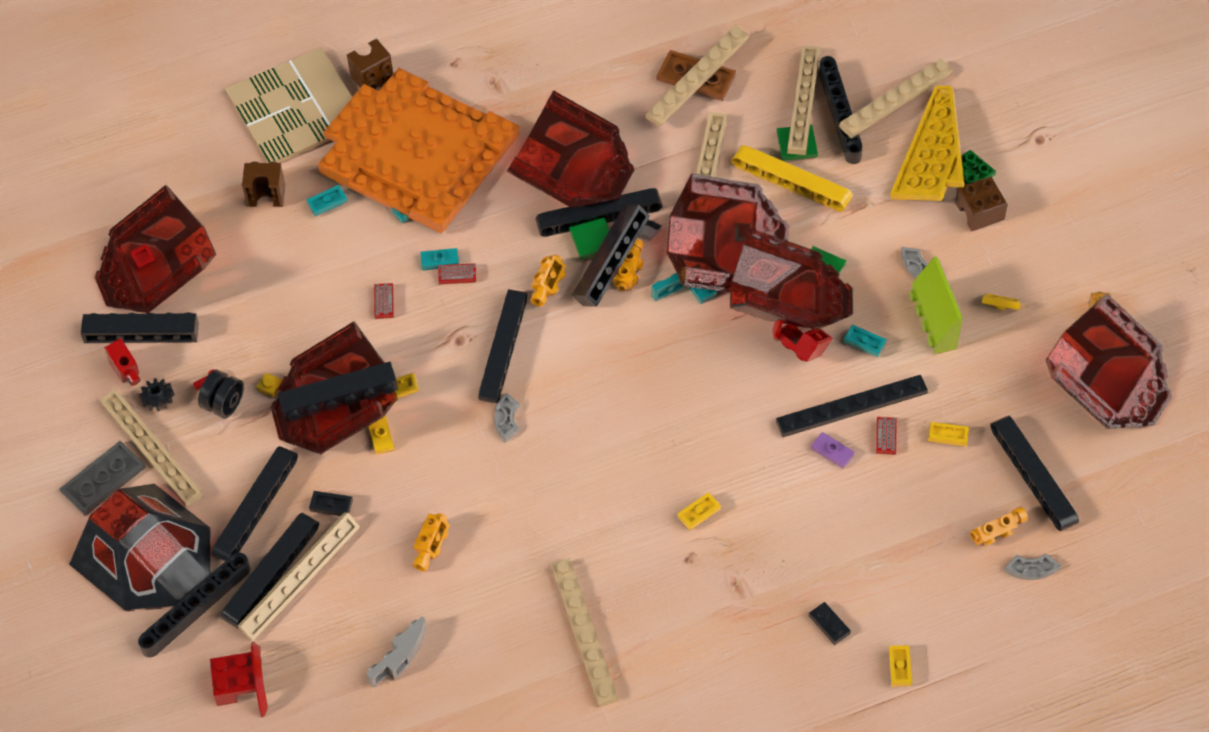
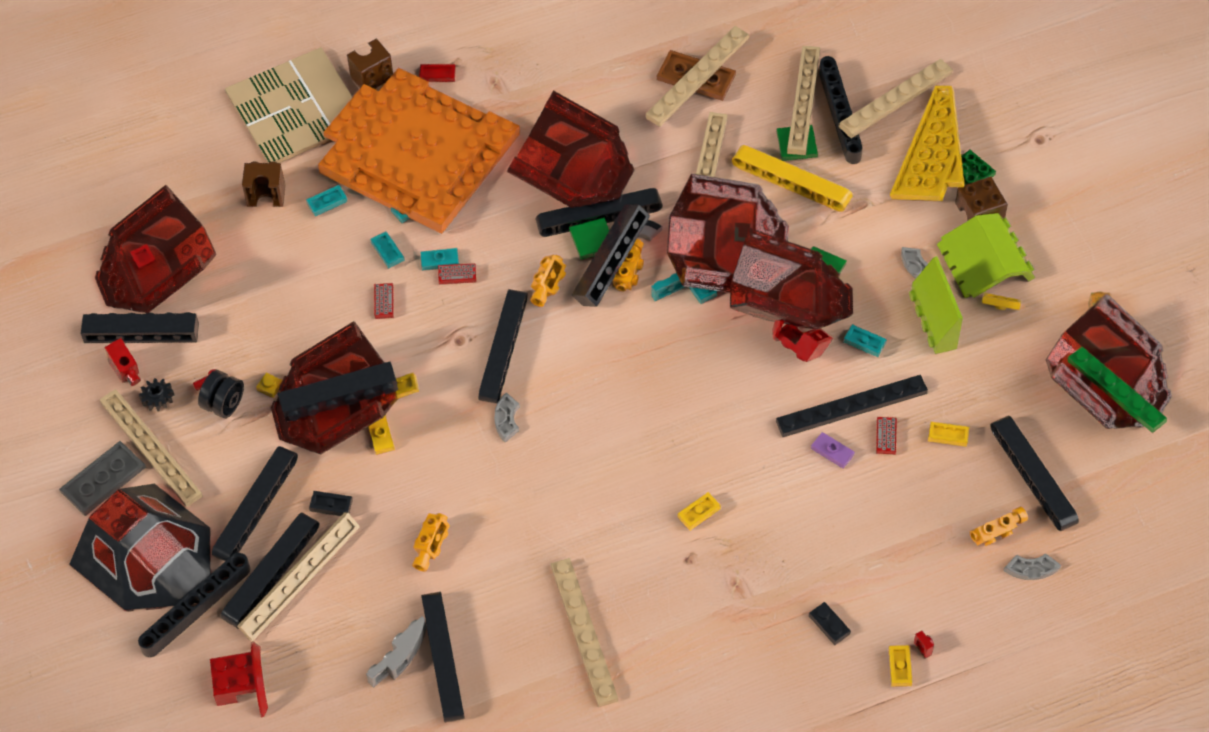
(387, 249): none -> teal plate
(438, 72): none -> red tile
(442, 657): none -> black beam
(924, 644): none -> red plate
(984, 254): none -> lime hinge
(1117, 389): none -> green plate

